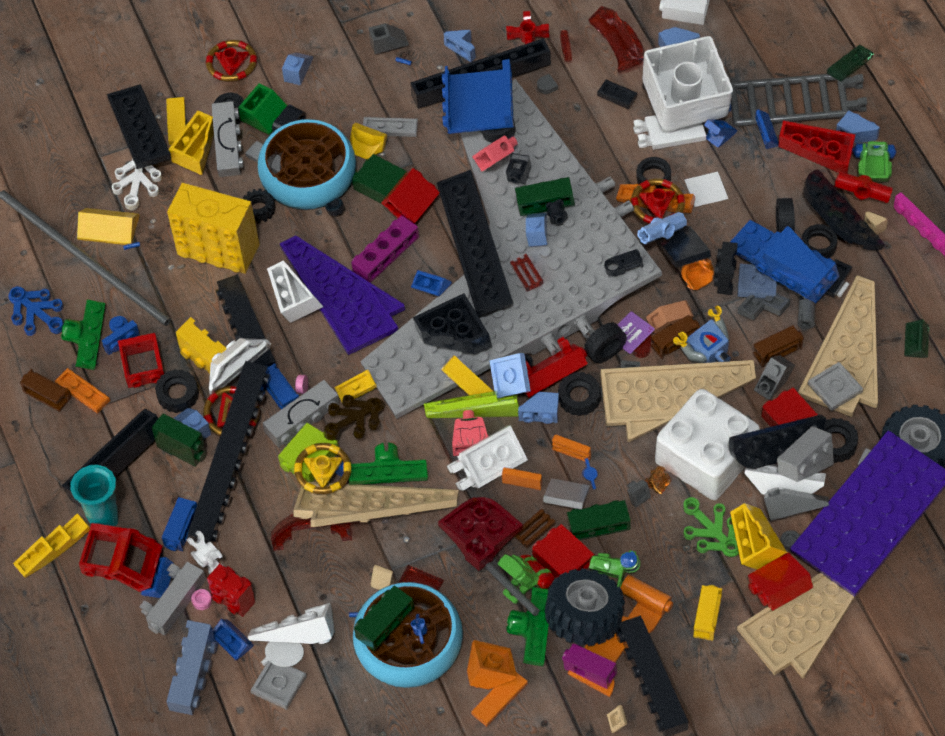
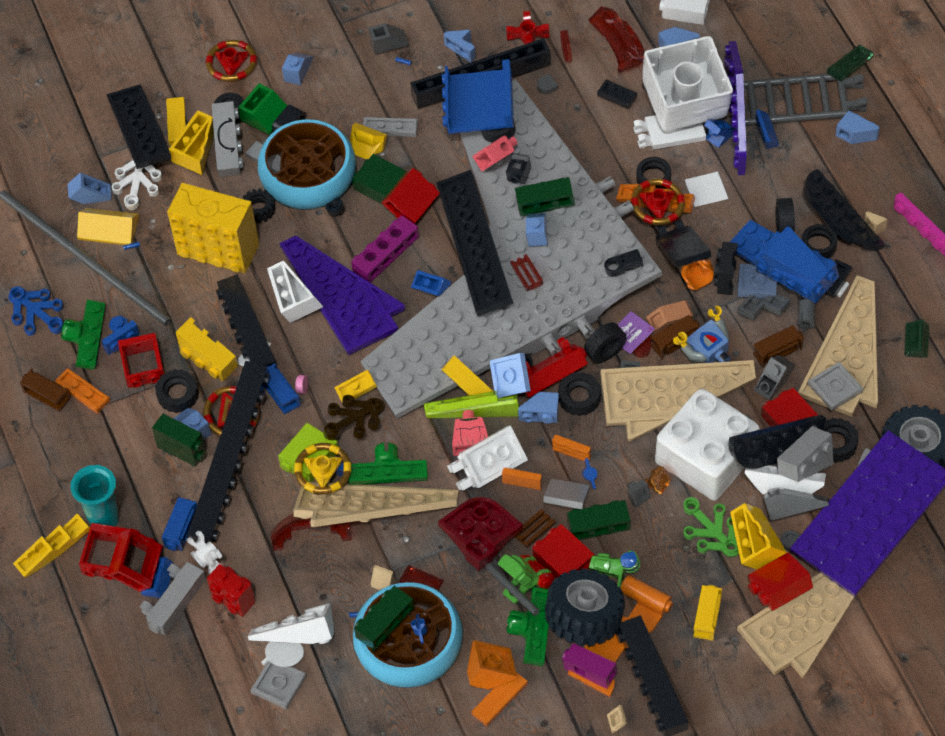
(88, 189): none -> medium blue slope
(122, 447): black brick -> none
(192, 668): sand blue wedge -> none
(201, 599): bright pink tile -> none
(231, 362): white wedge -> none
(231, 639): blue slope -> none
(305, 409): light grey brick -> none
(453, 327): black brick -> none
(556, 211): black brick -> none
(662, 228): light blue piece -> none
(737, 107): none -> dark purple wing
(820, 145): red wedge -> none
(863, 187): red piece -> none
(875, 160): bright green piece -> none

